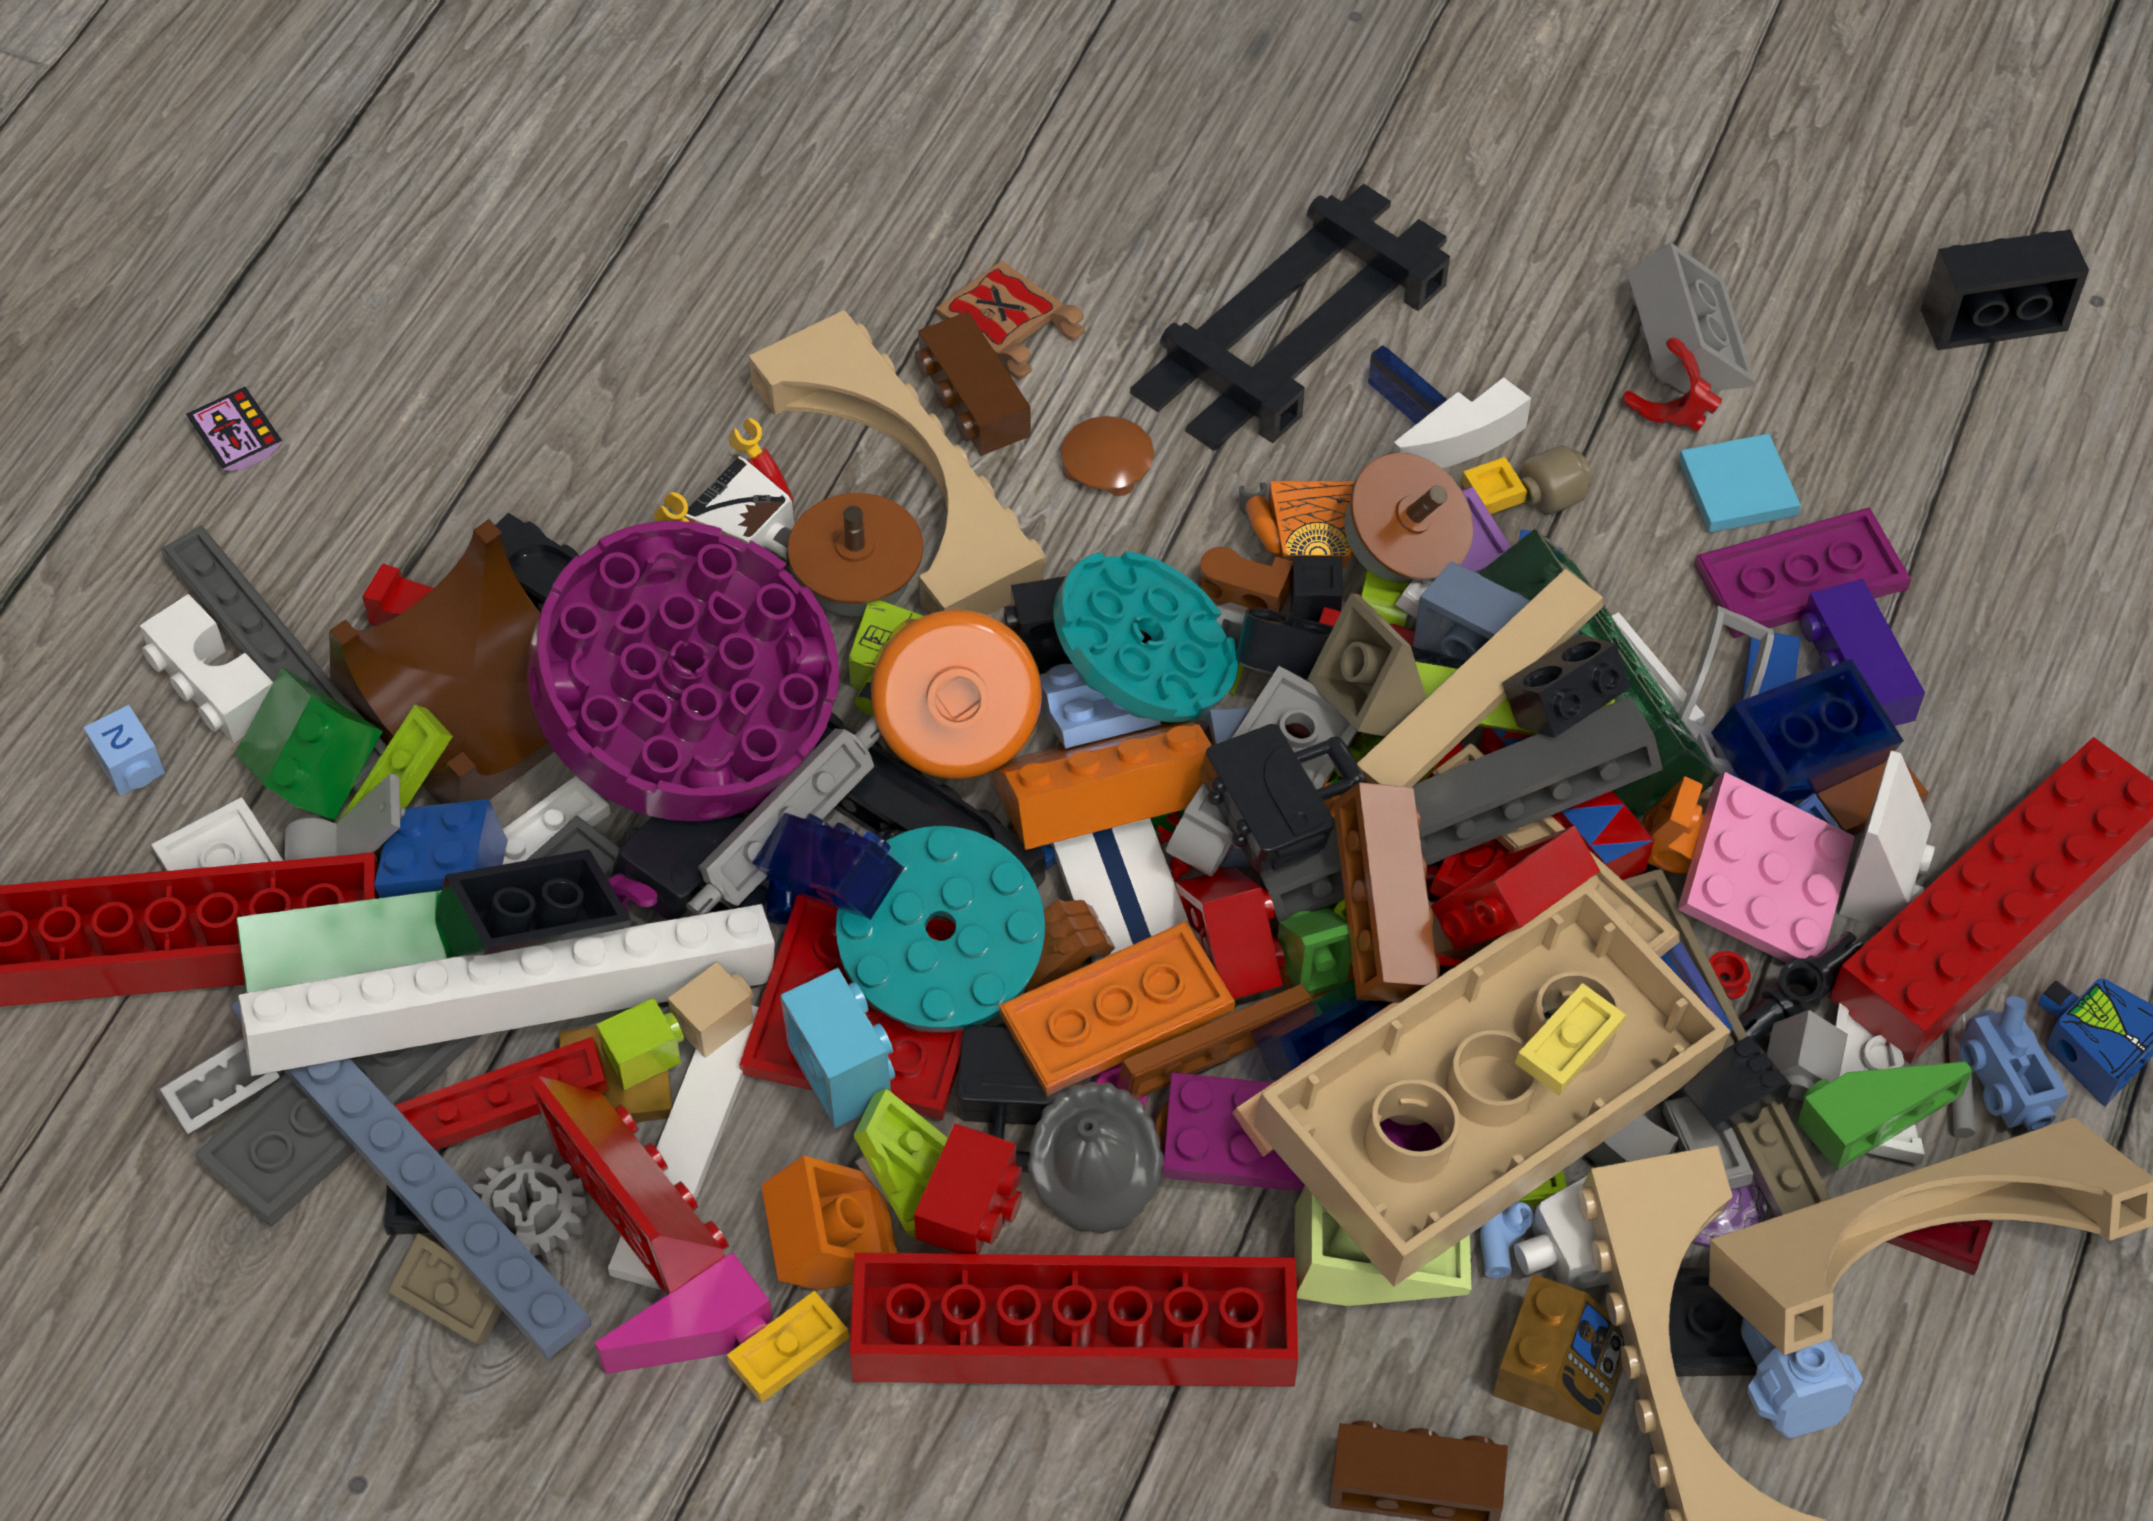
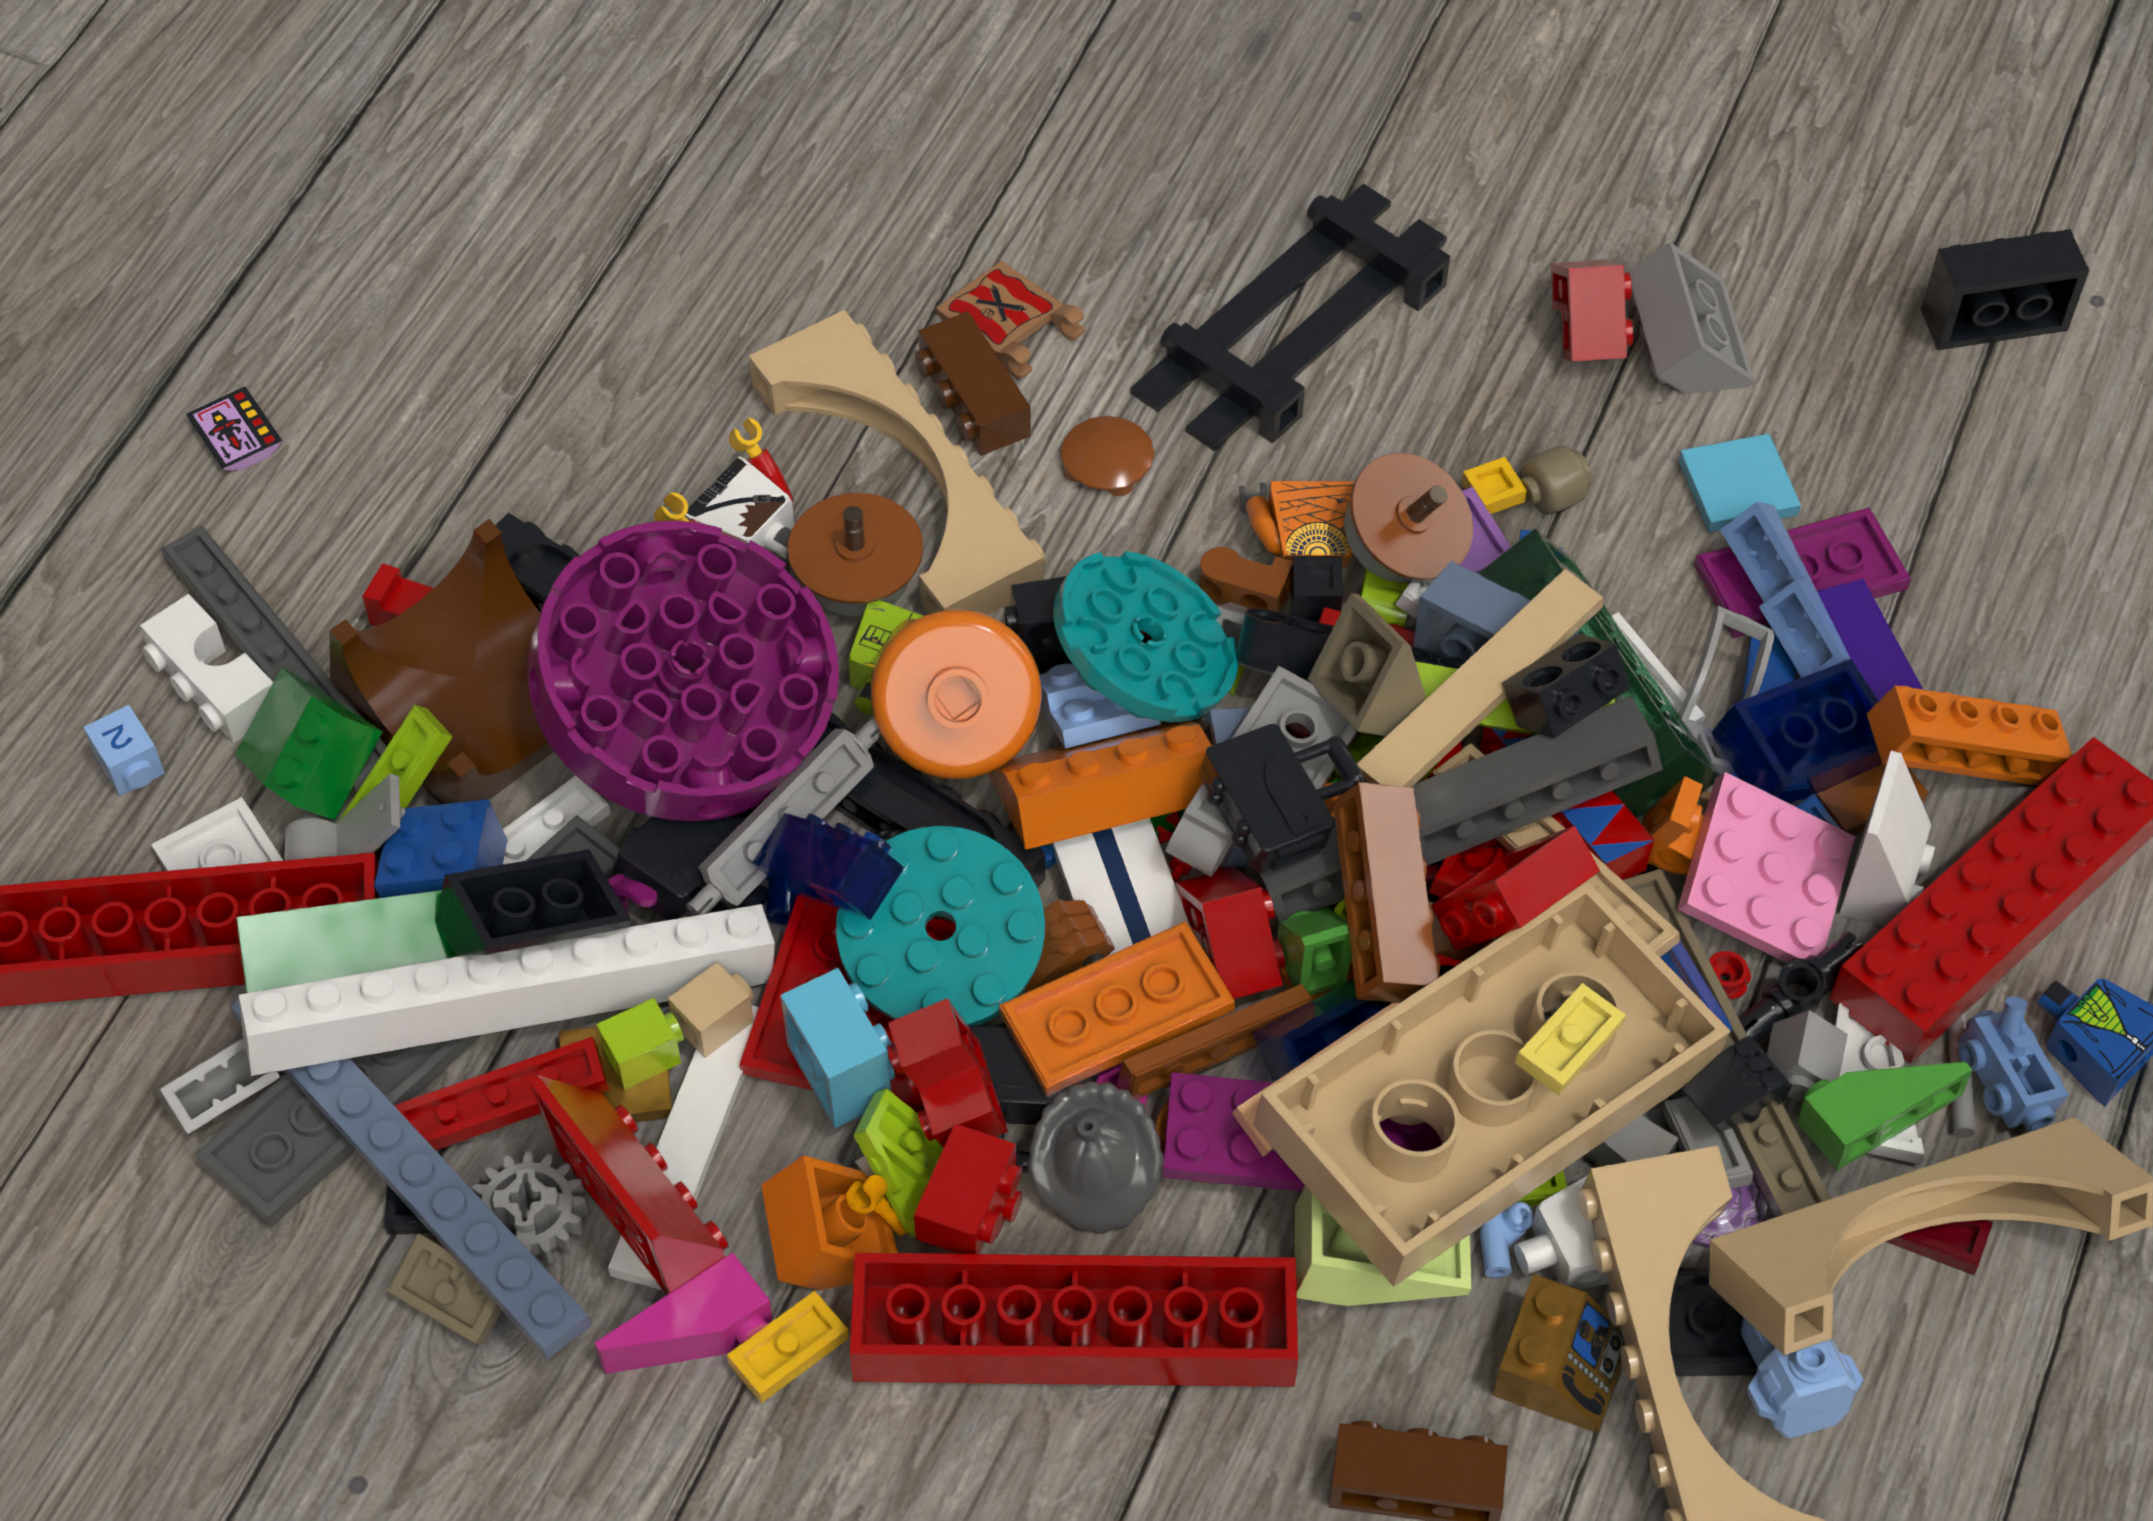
(871, 1197): none -> light orange hand
(947, 1070): none -> red brick
(1402, 385): clear blue tile -> none
(1467, 428): white slope -> none
(1592, 309): none -> brick
(1688, 408): red helmet -> none
(1785, 588): none -> medium blue slope
(1969, 735): none -> orange brick

